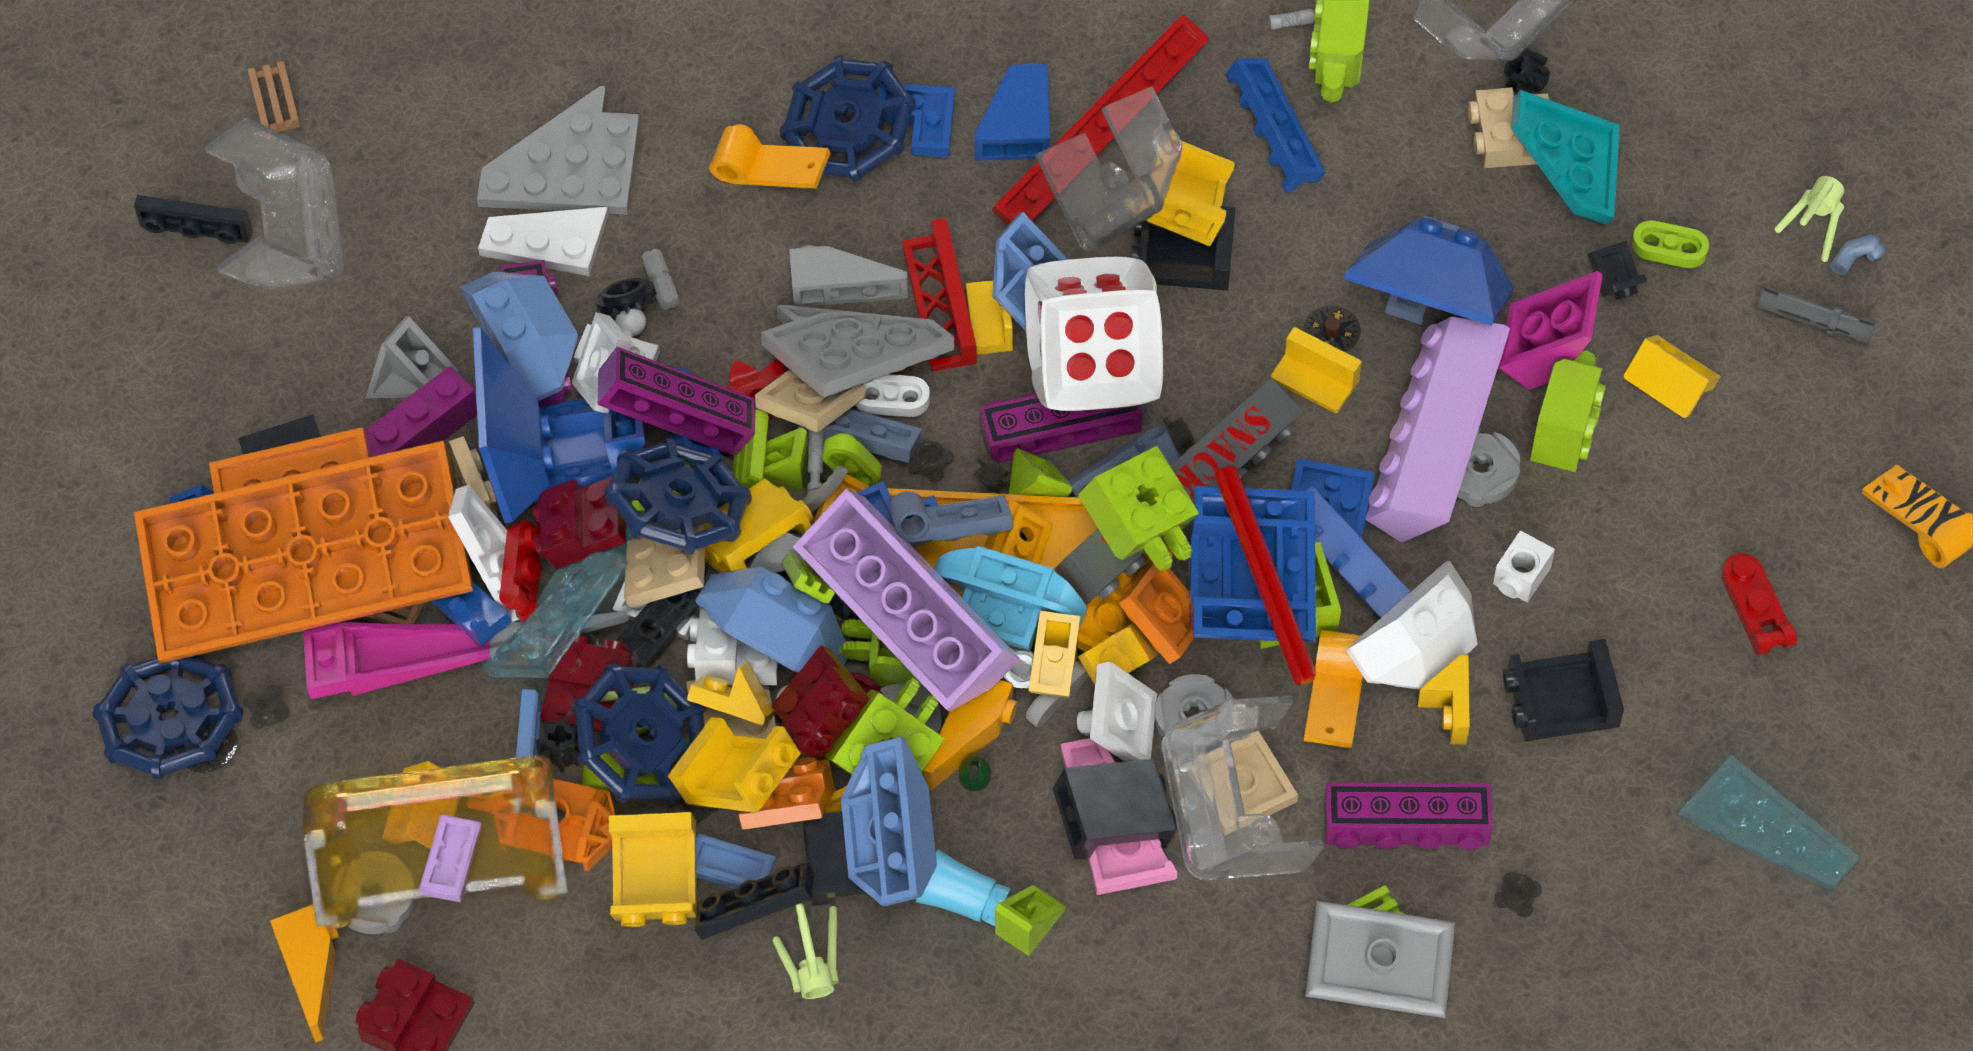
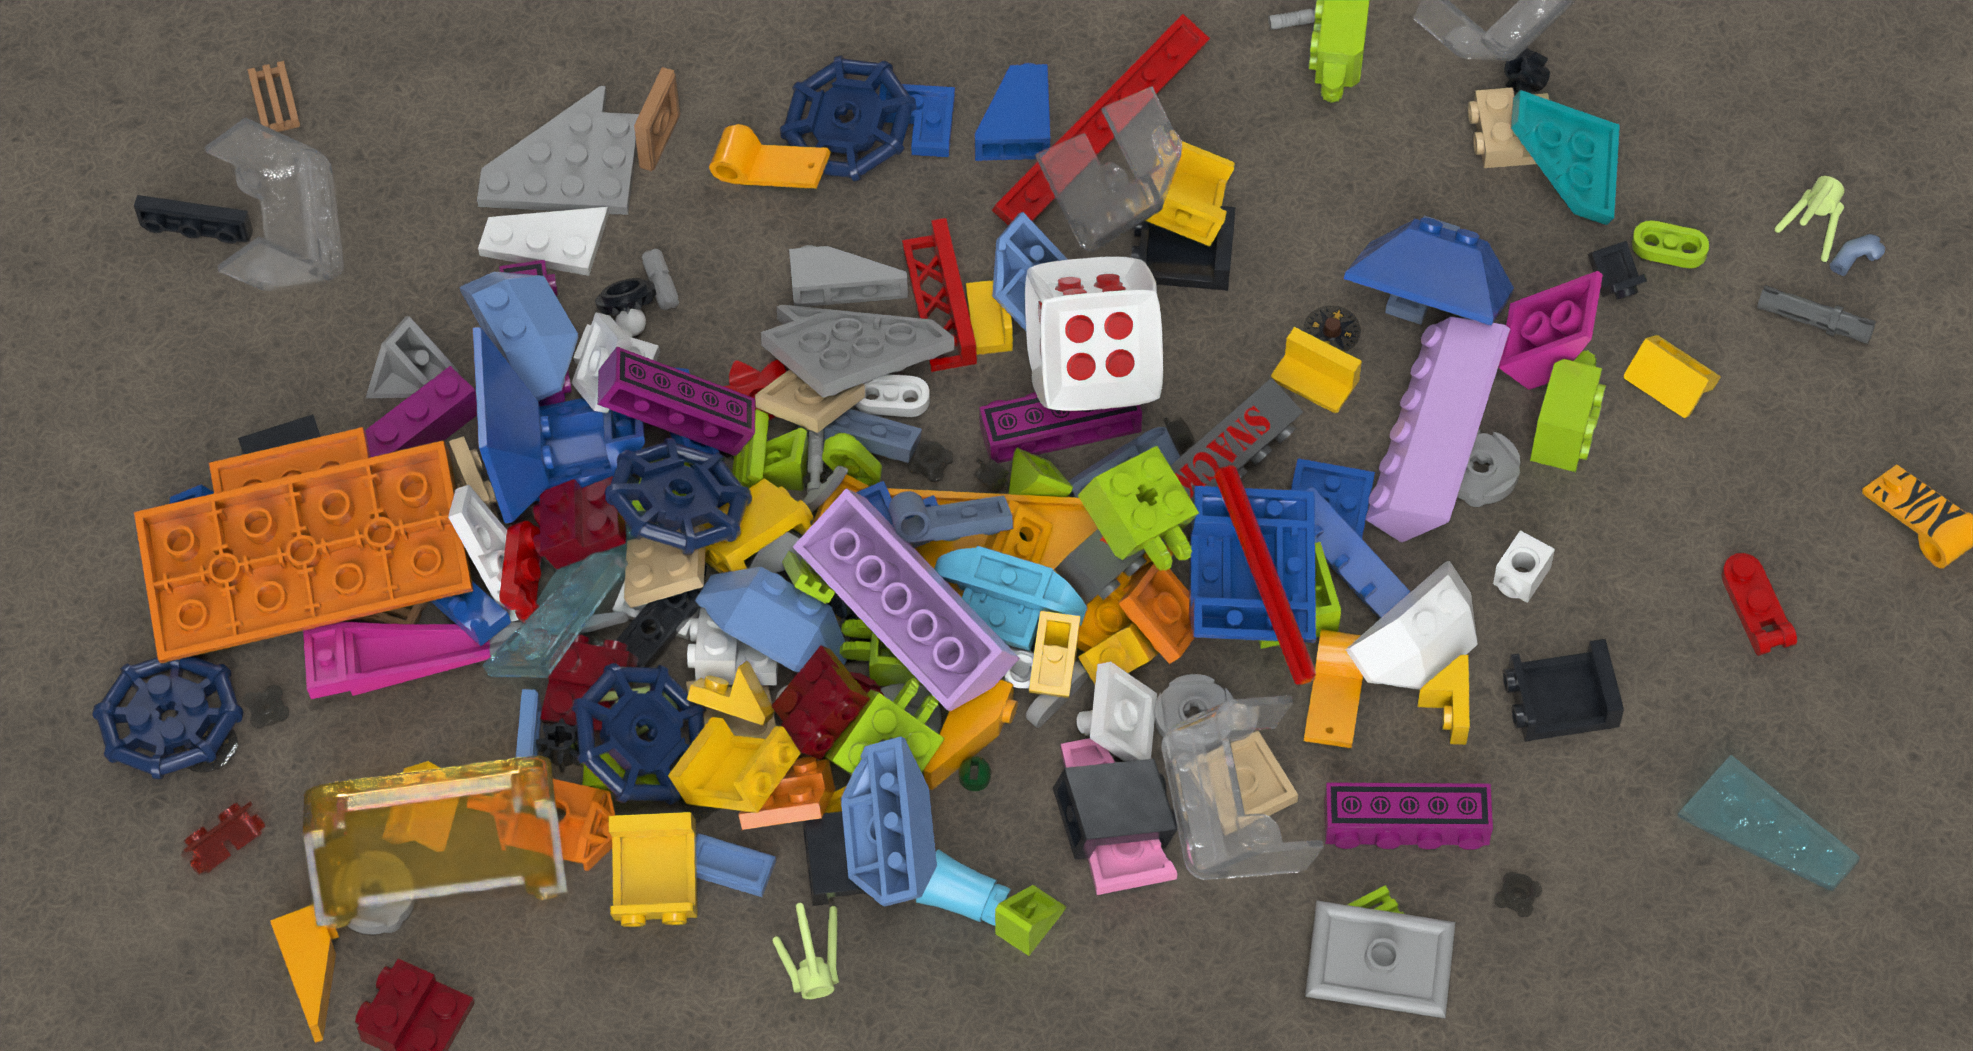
(234, 826): none -> clear red hinge
(450, 858): lavender plate -> none
(657, 119): none -> medium nougat tile
(754, 900): black tile -> none
(1276, 121): blue hinge -> none

